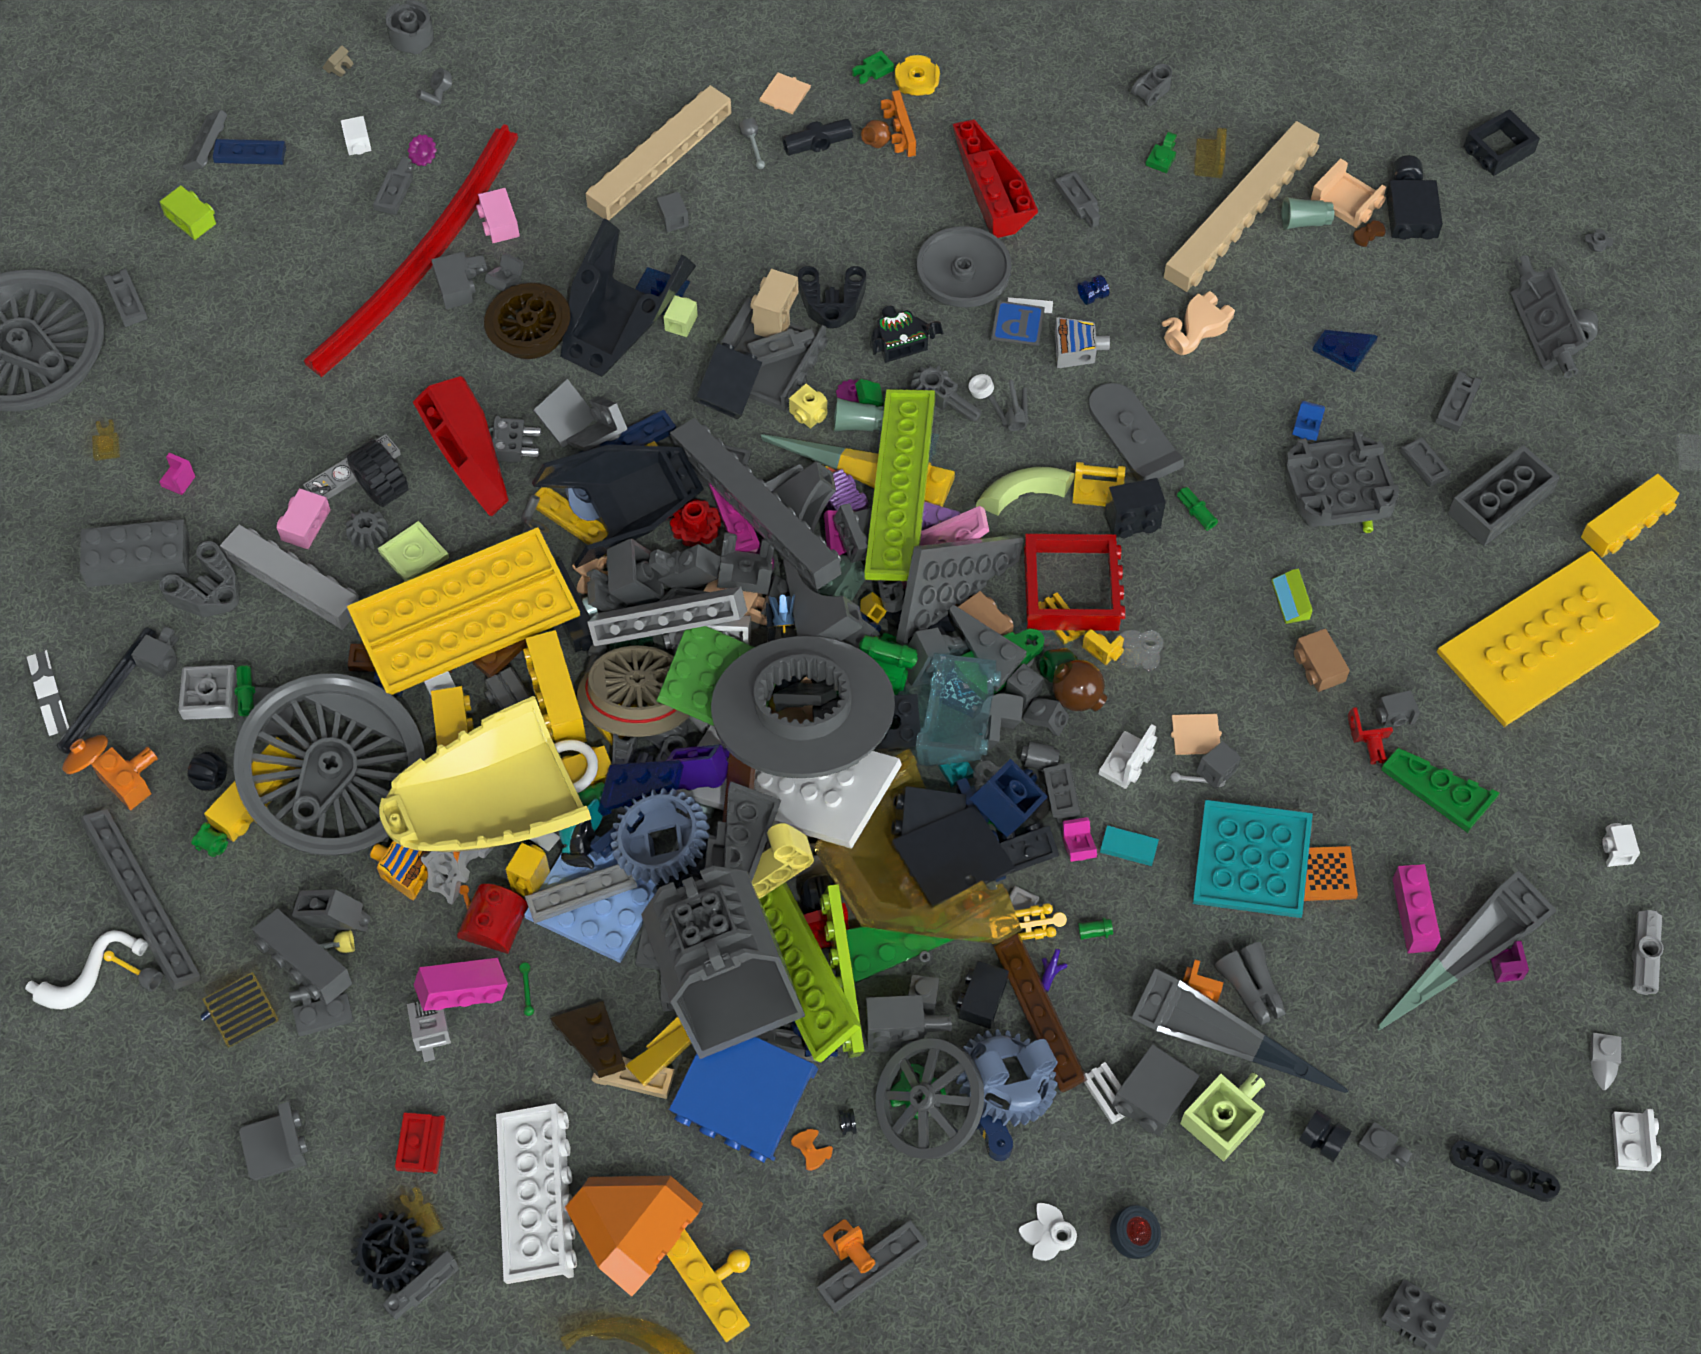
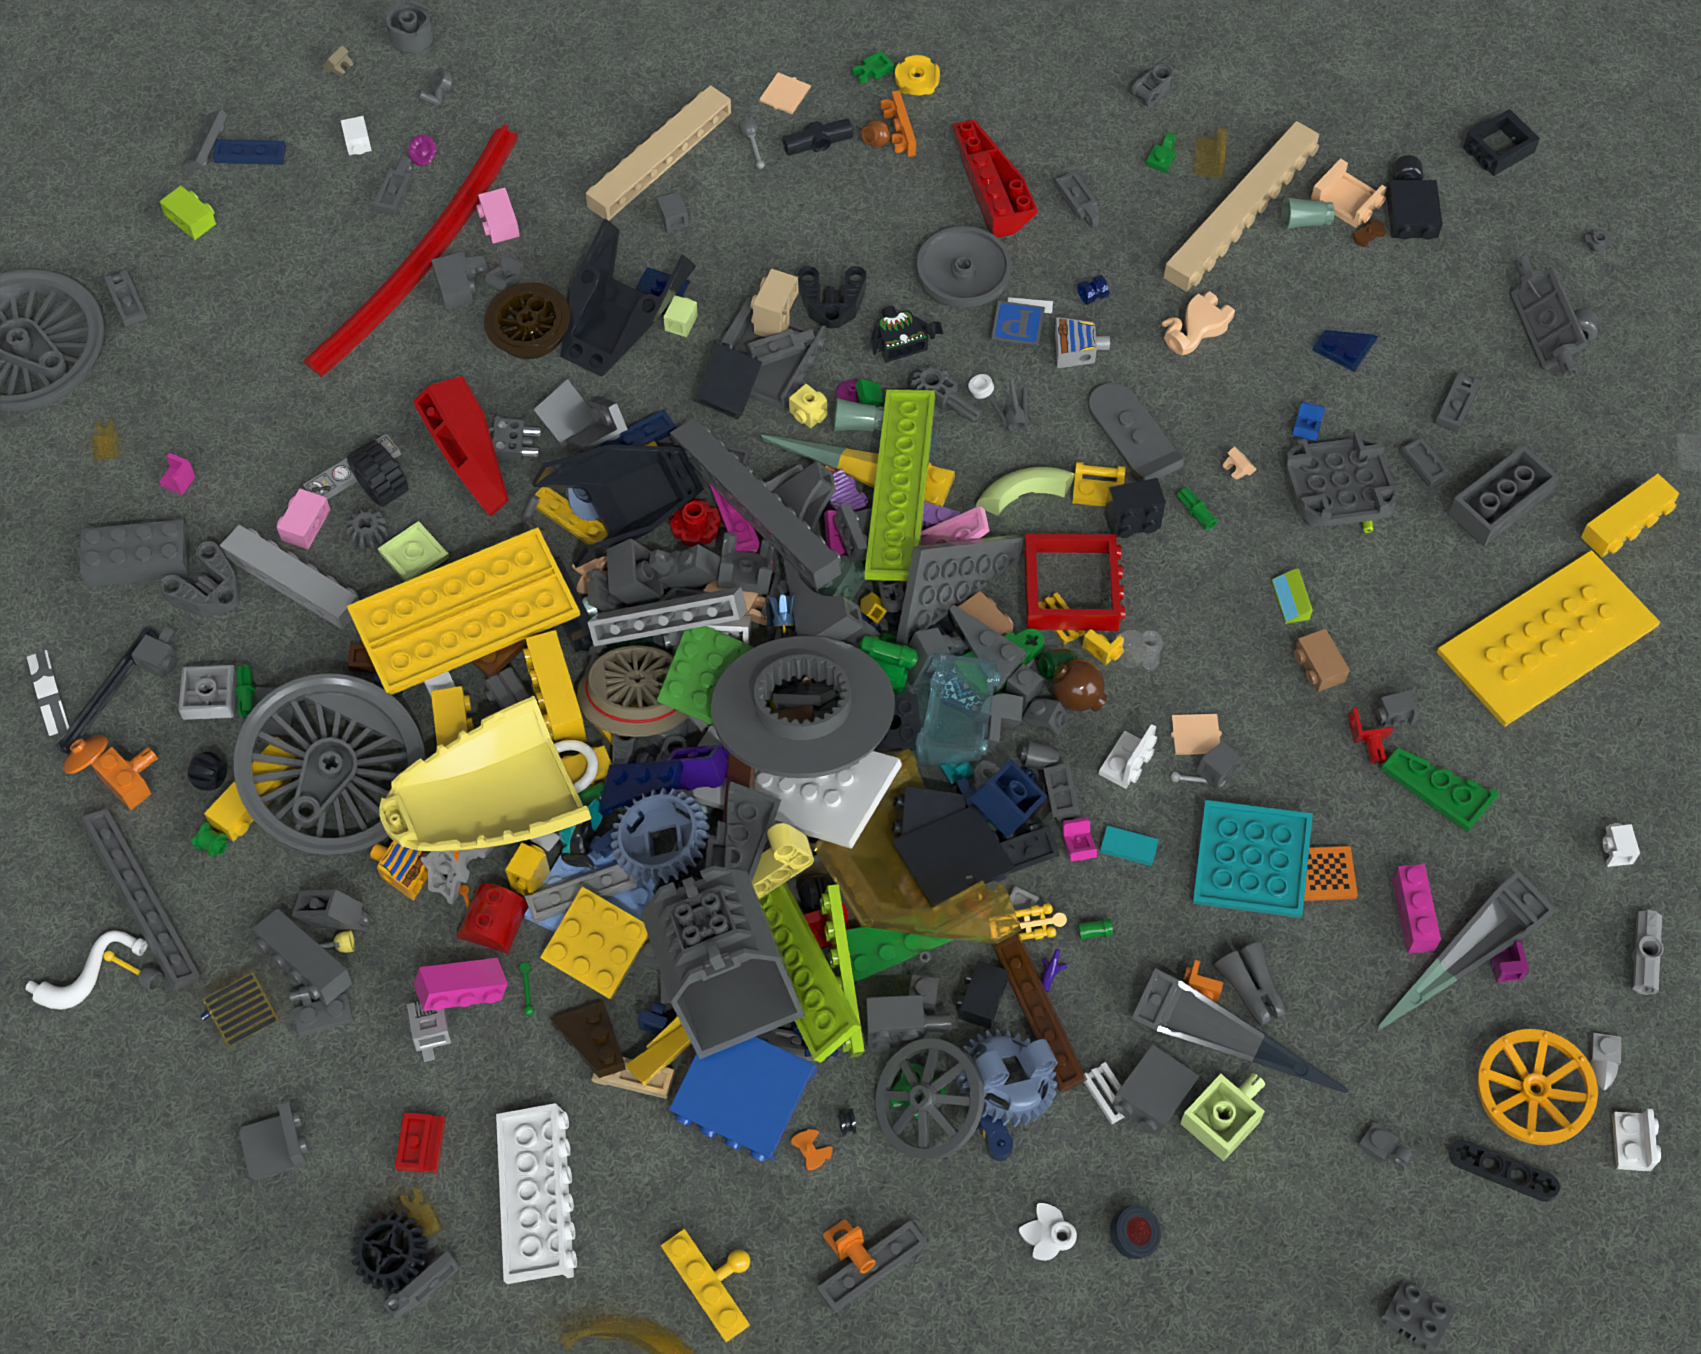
(596, 943): none -> yellow plate
(631, 1223): orange panel -> none
(653, 1021): none -> dark blue tile
(1242, 464): none -> light nougat tile
(1325, 1135): black wheel -> none
(1542, 1085): none -> light orange wheel

